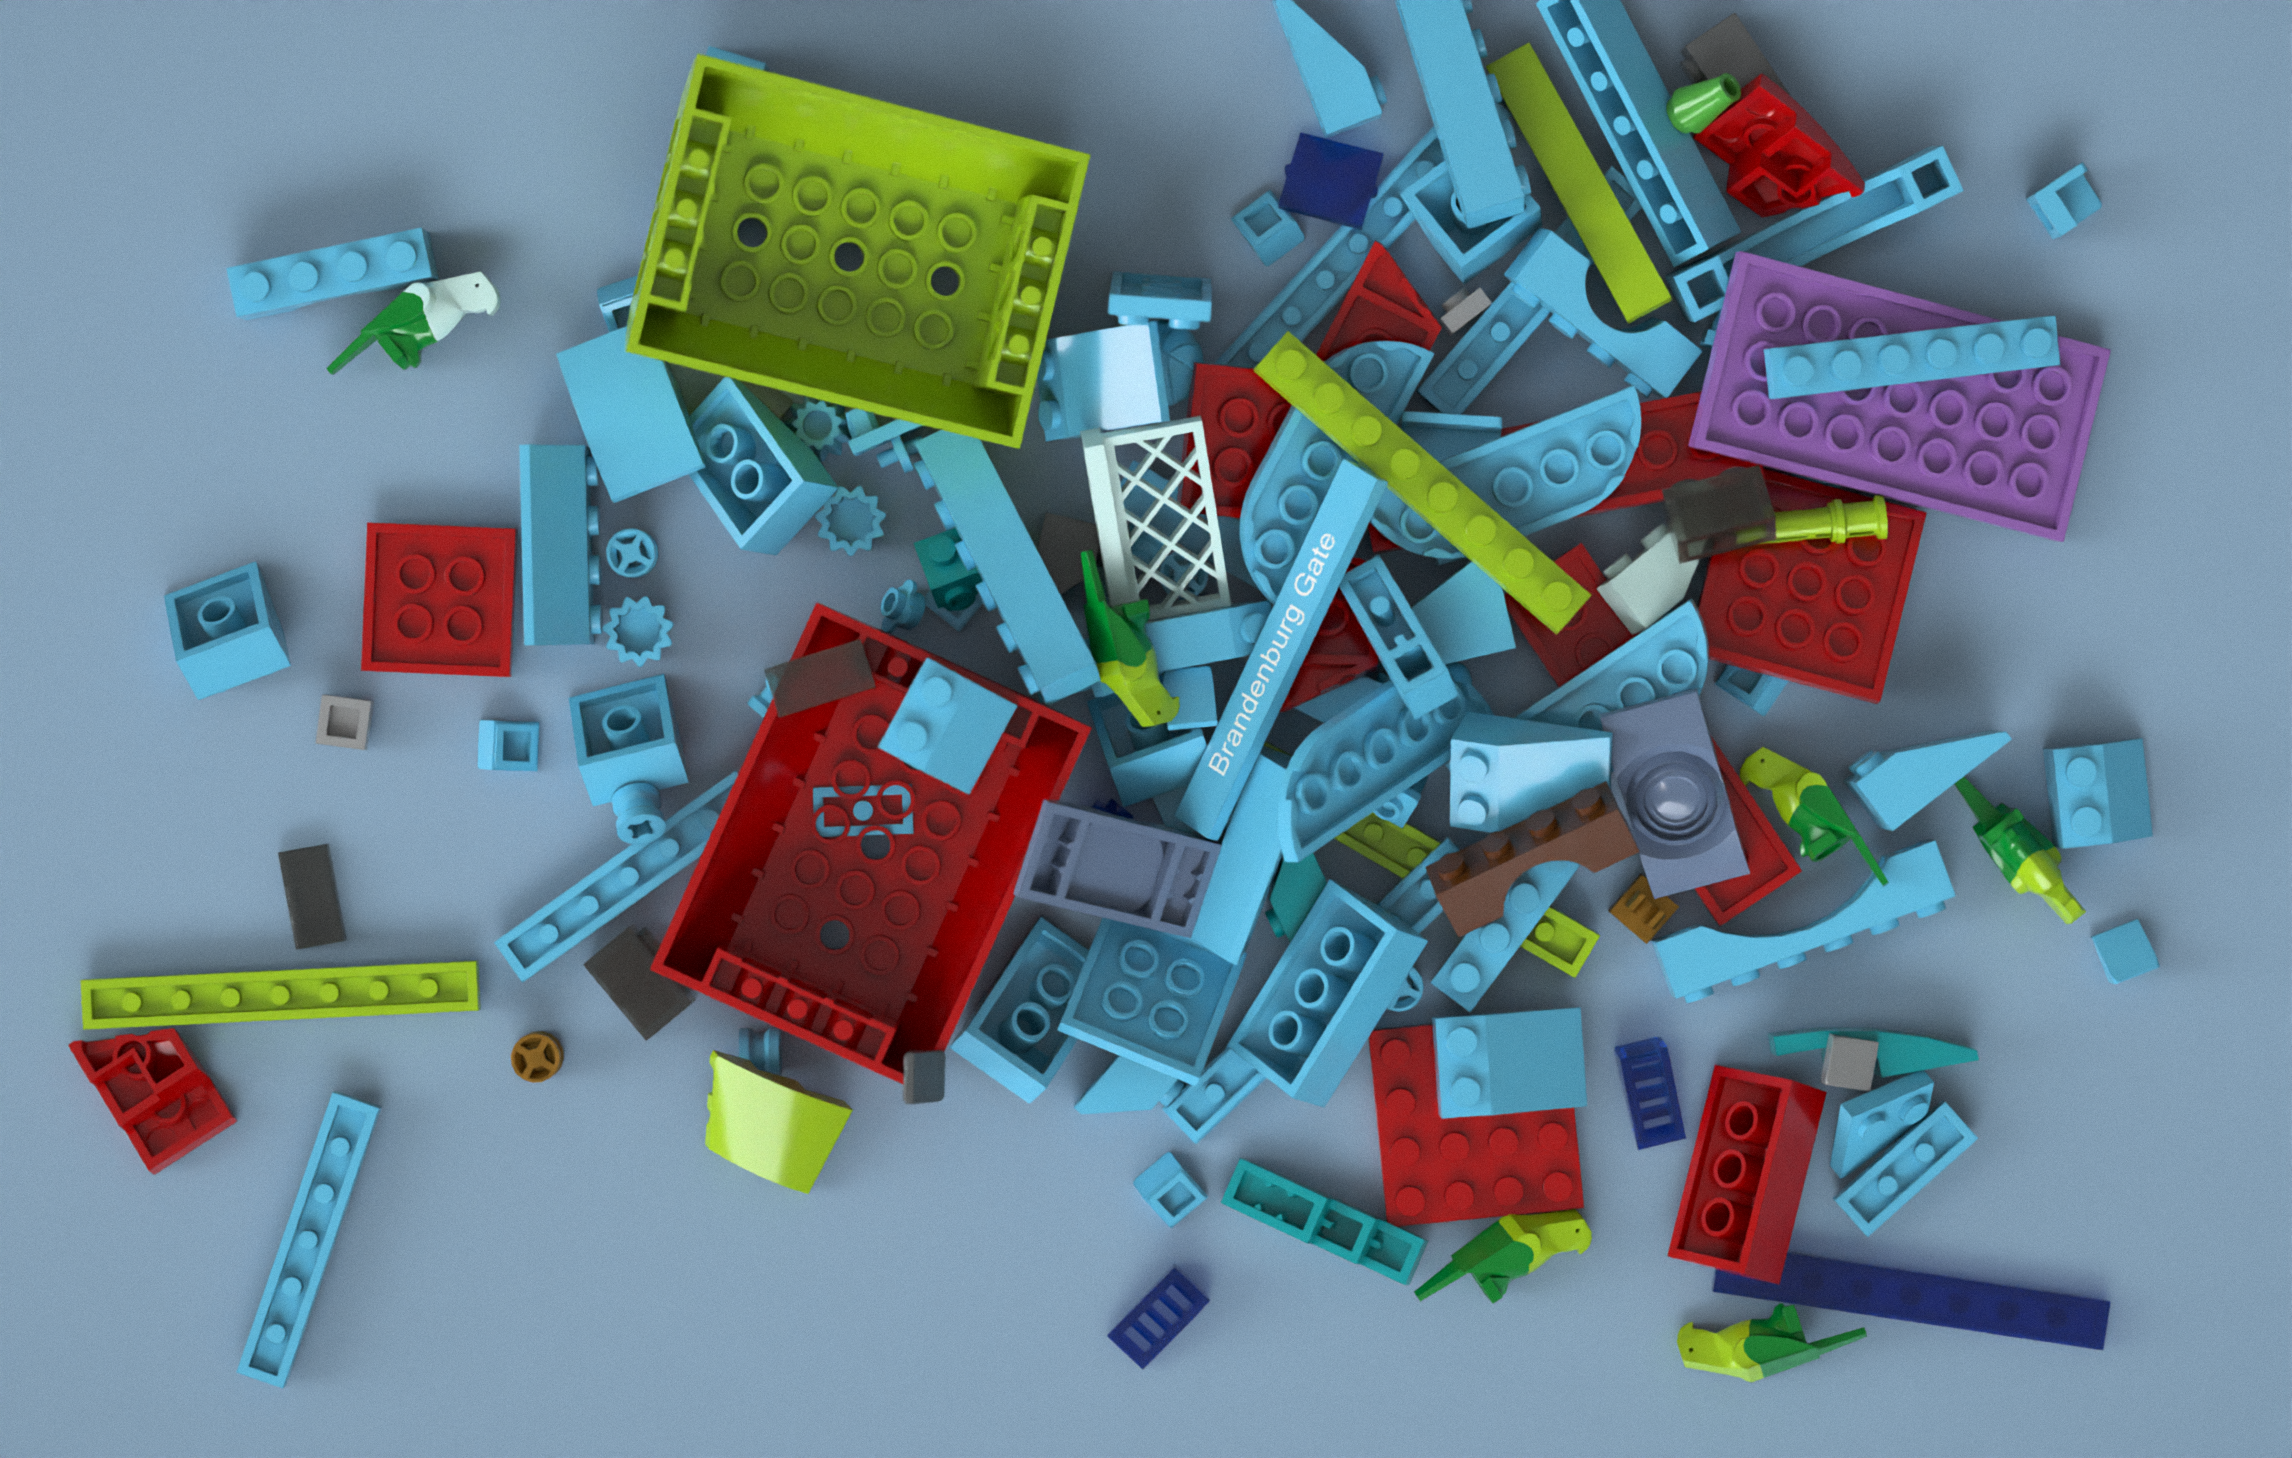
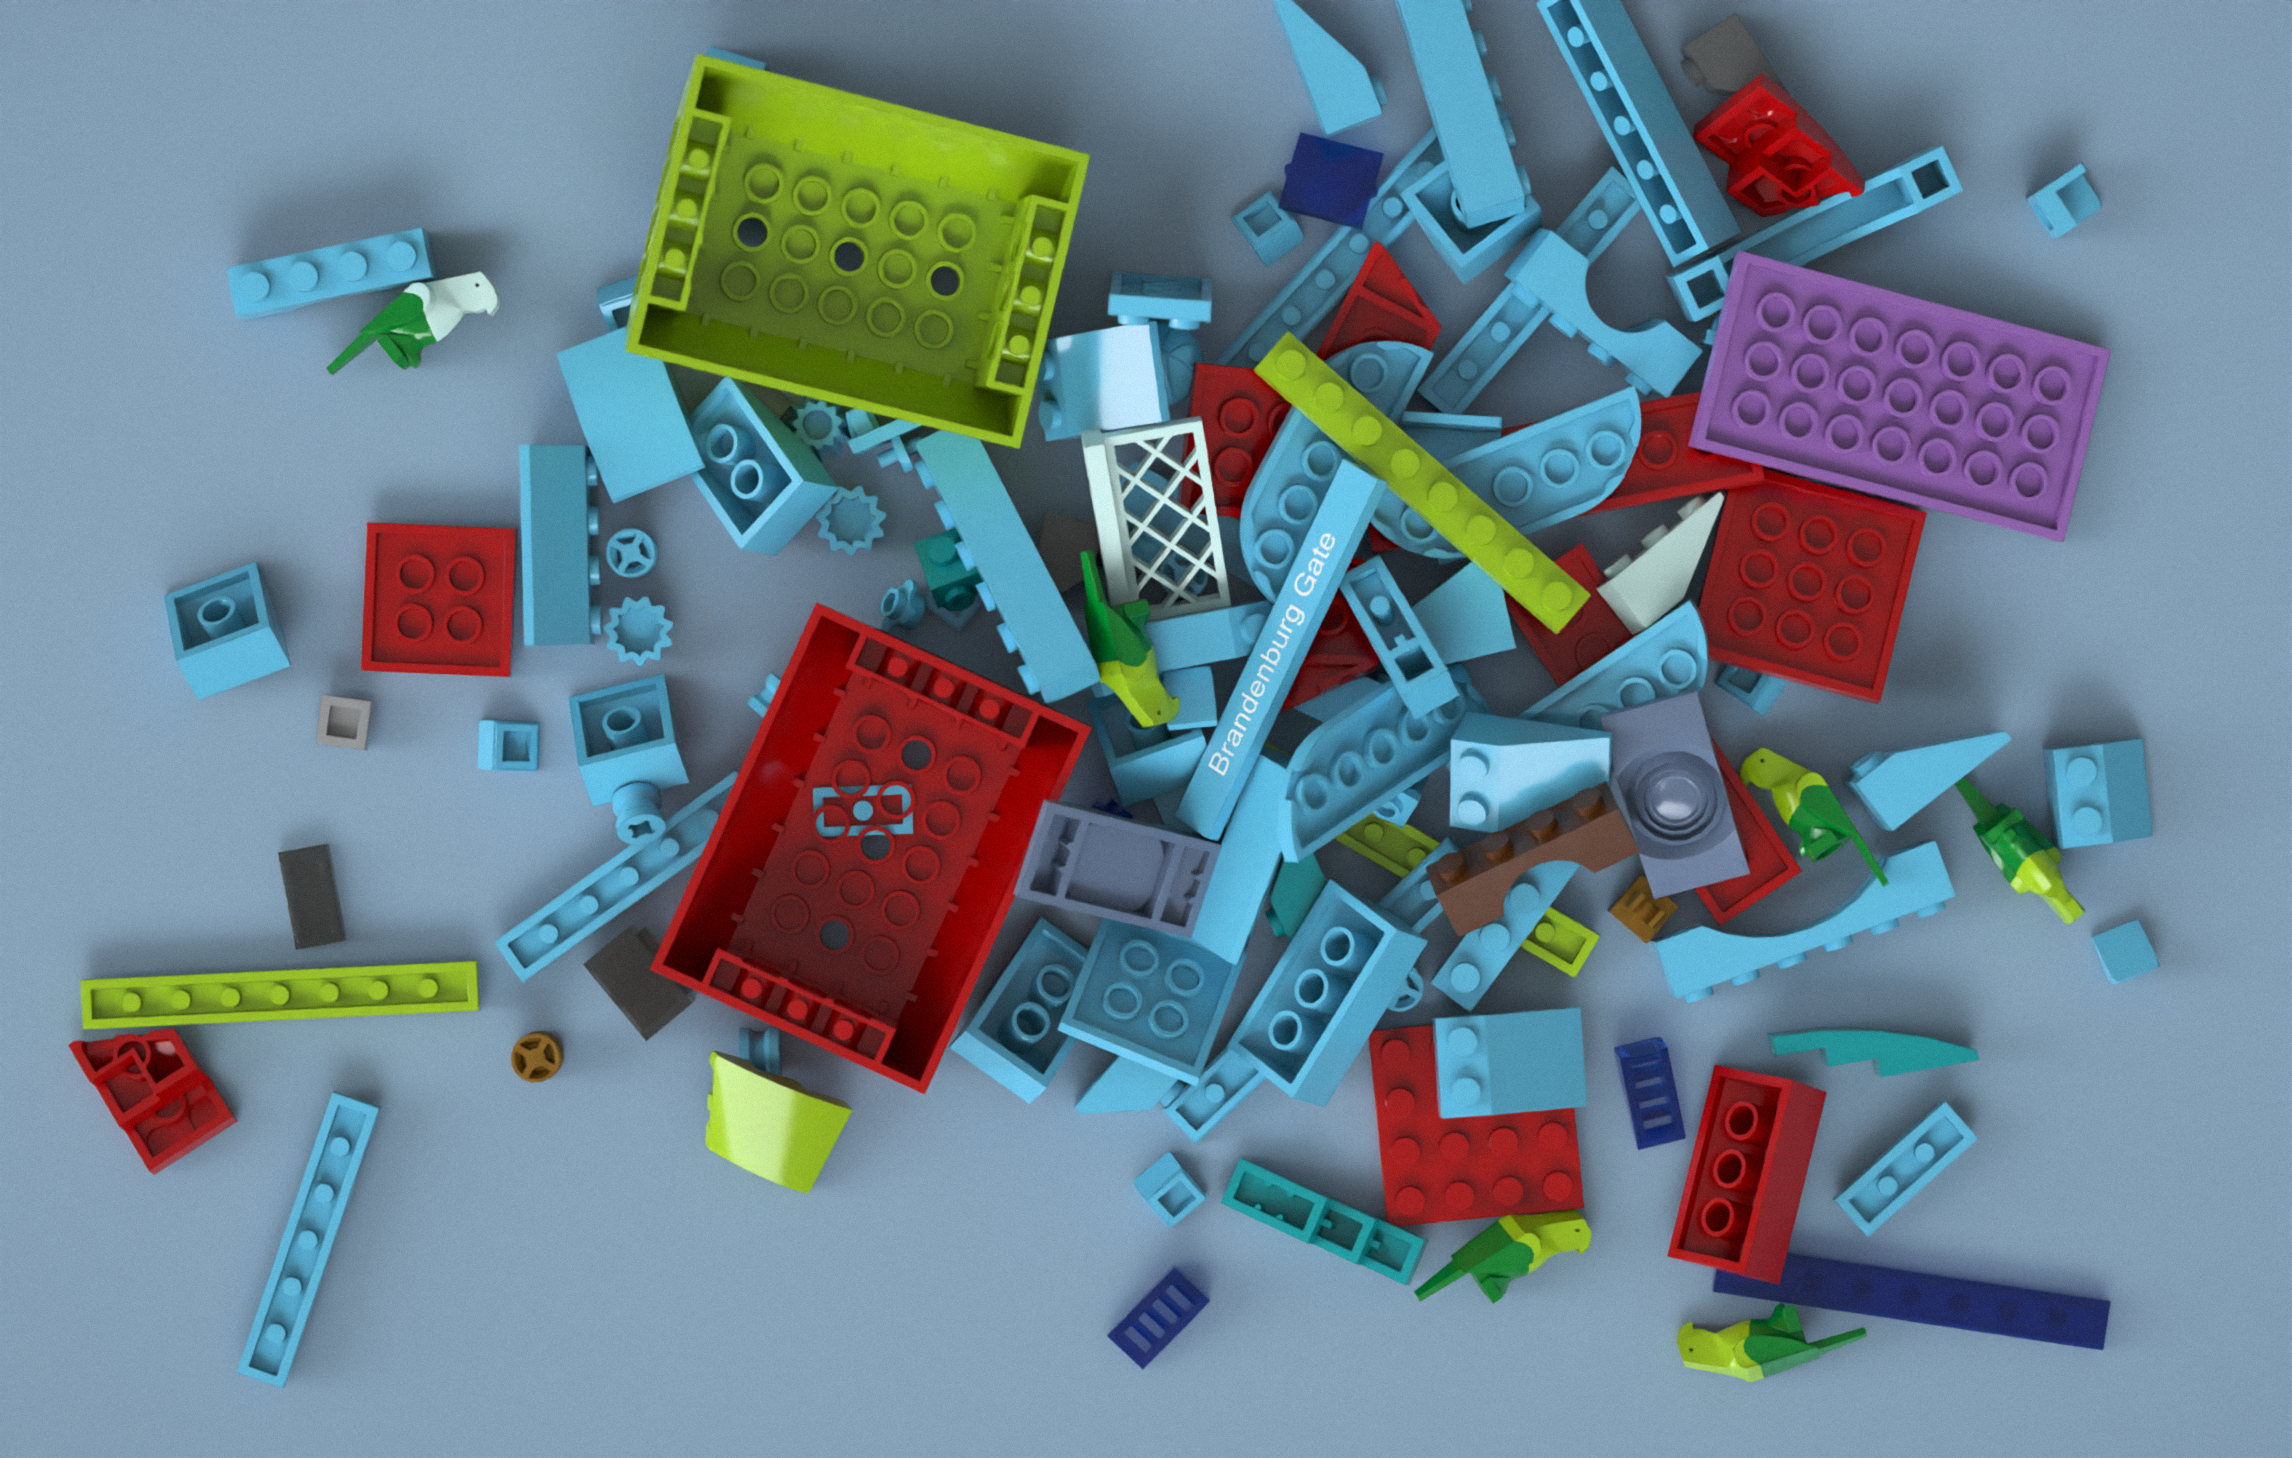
(820, 678): clear smoke tile -> none
(923, 1076): dark grey slope -> none
(947, 726): medium azure slope -> none
(1462, 309): light grey plate -> none
(1579, 183): lime tile -> none
(1701, 103): bright green cone -> none
(1719, 513): clear smoke brick -> none
(1834, 521): lime pin -> none
(1849, 1062): light grey slope -> none
(1877, 1119): medium azure wing -> none
(1911, 357): medium azure plate -> none

